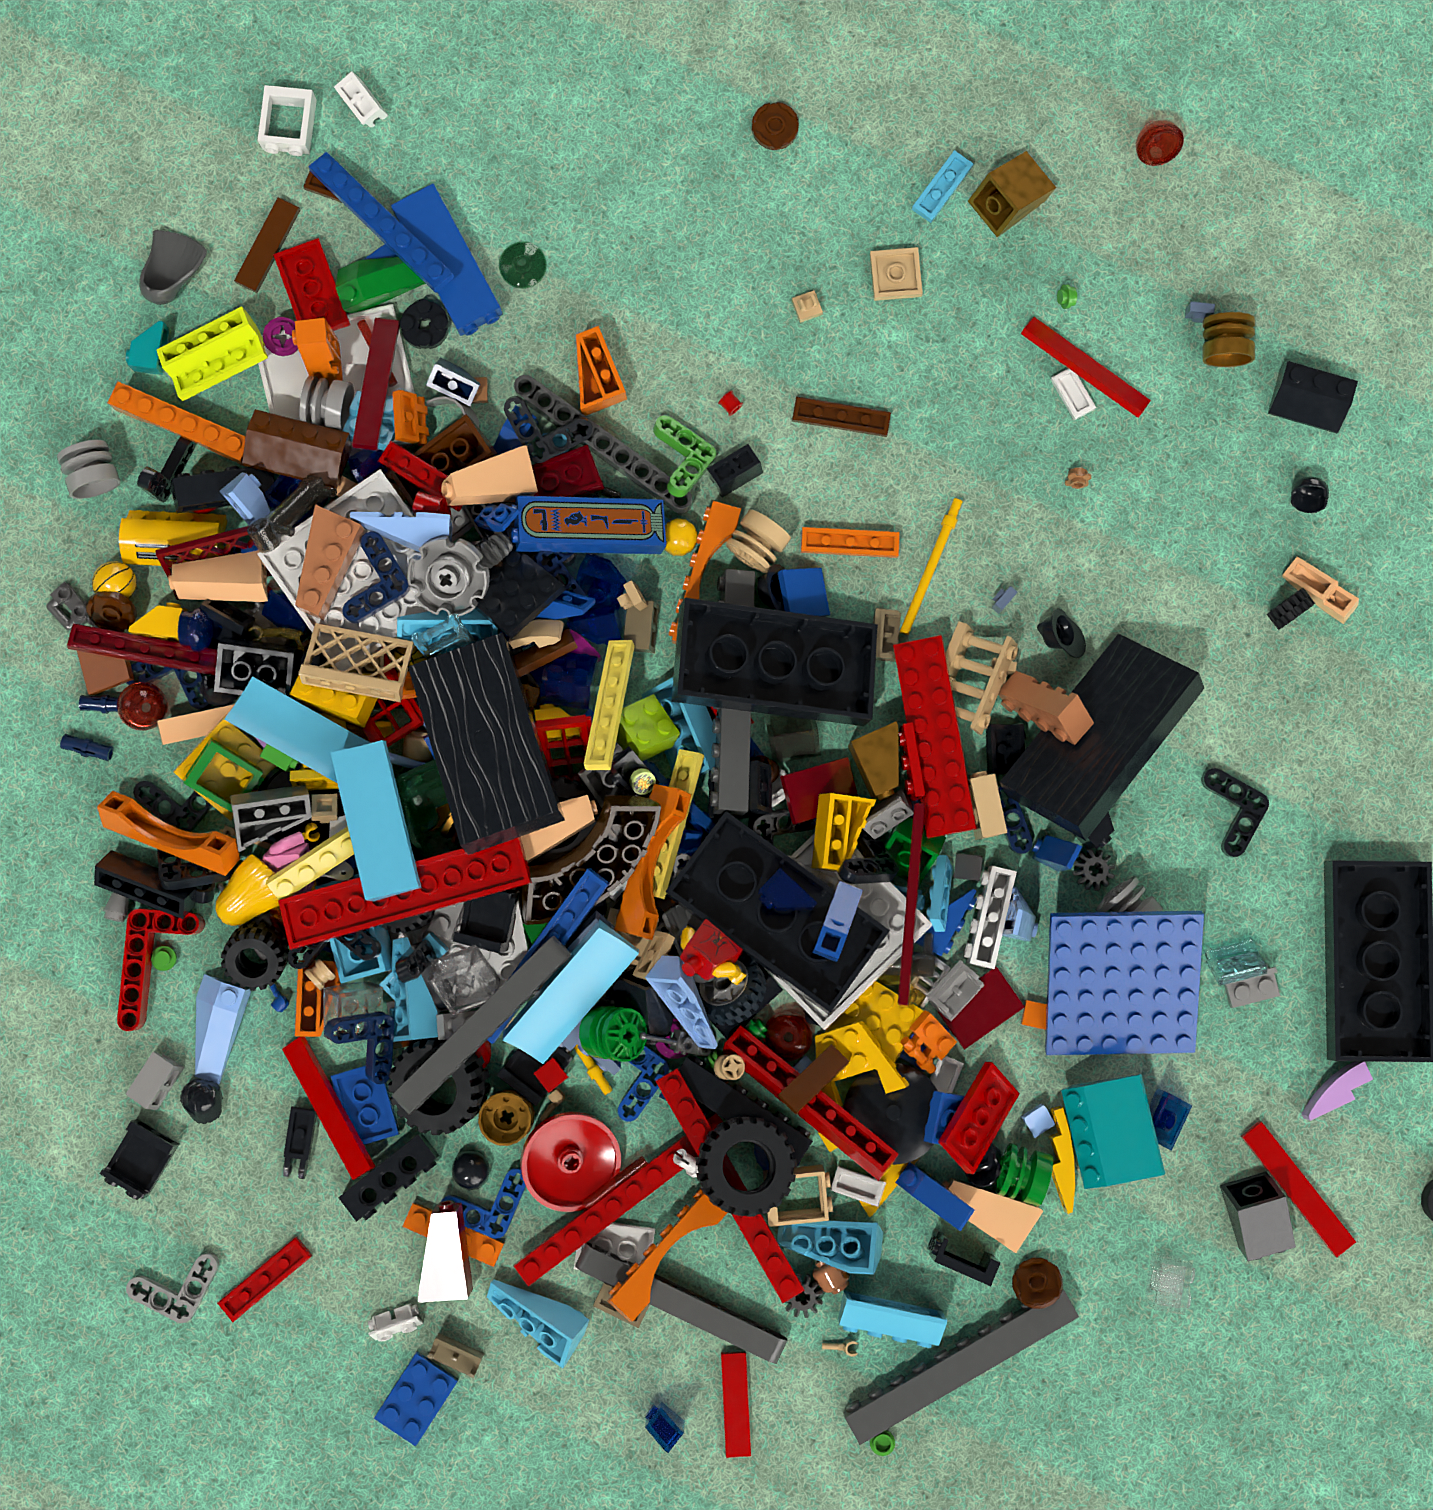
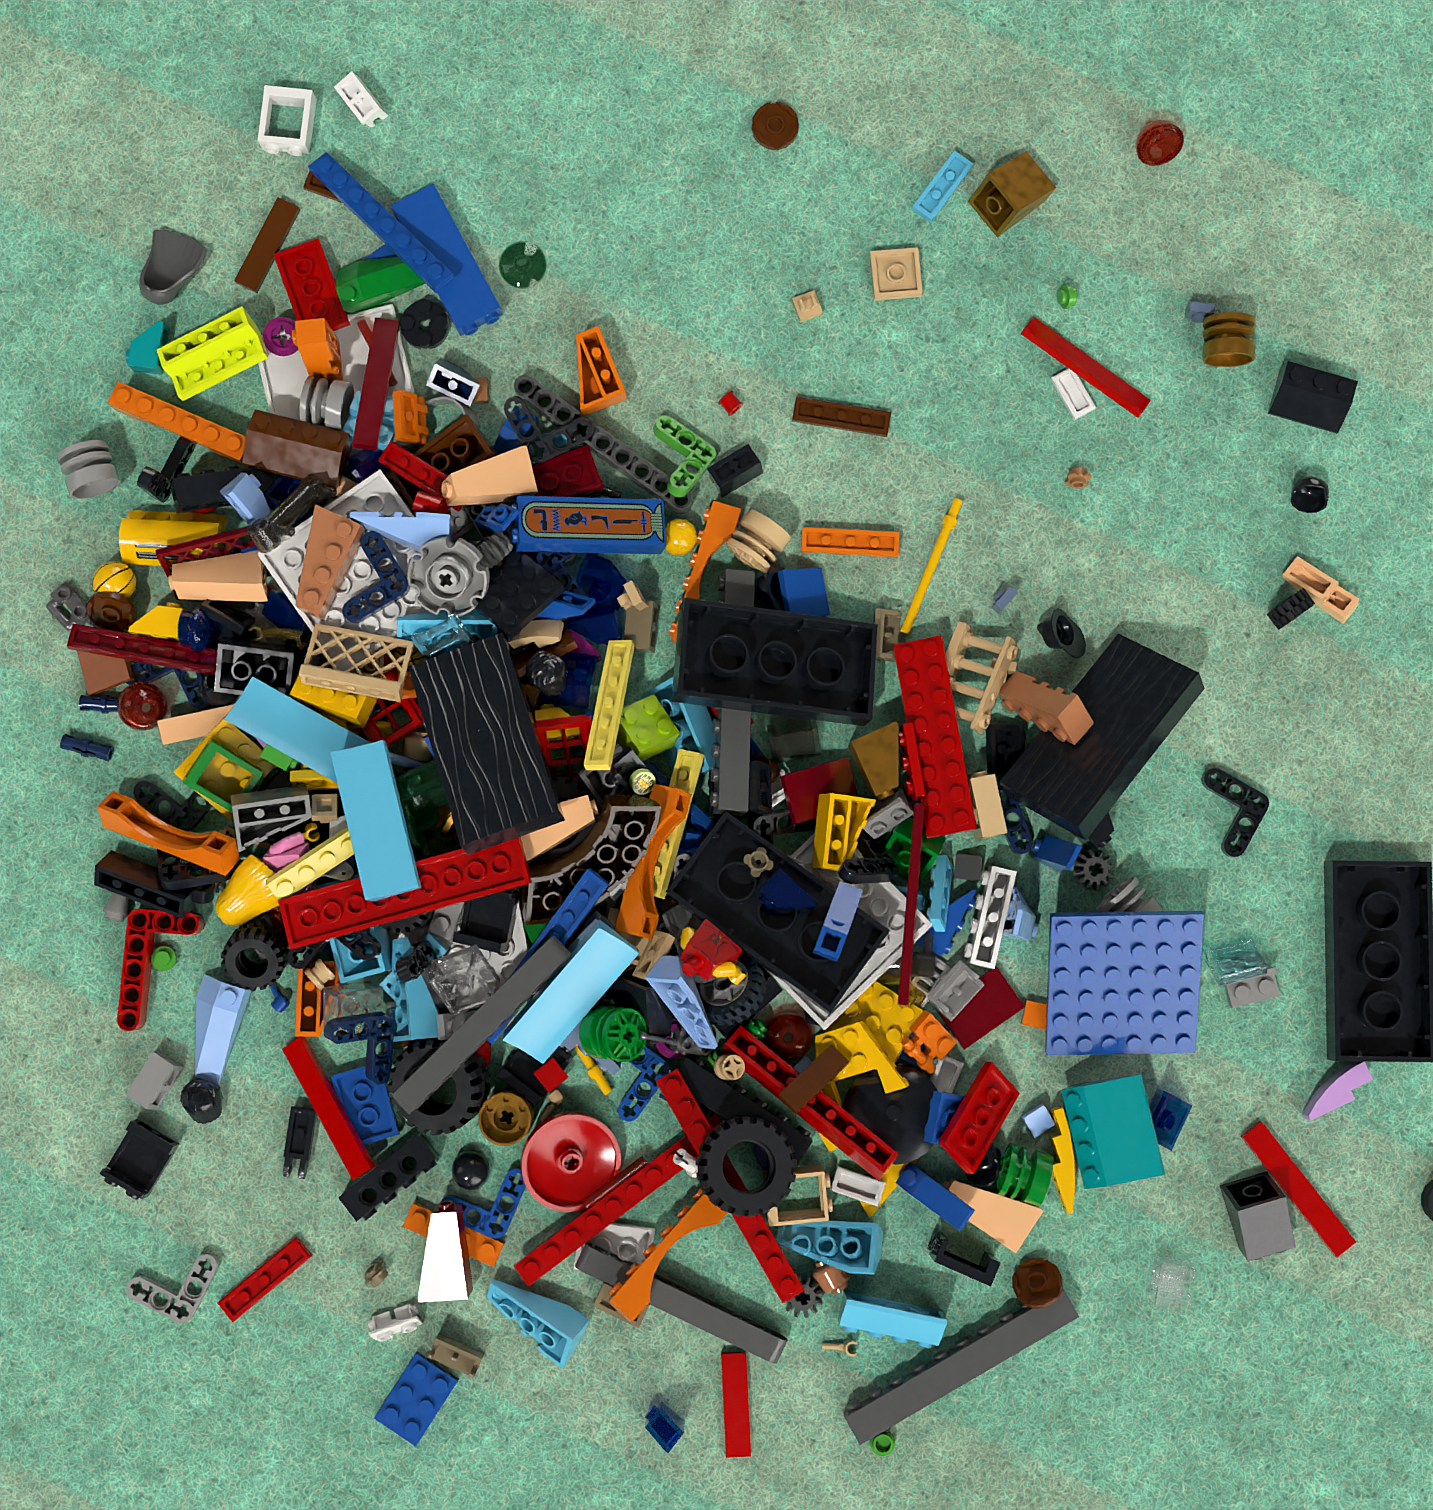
(375, 1274): none -> dark tan plate
(547, 673): none -> black hair
(759, 854): none -> dark tan plate

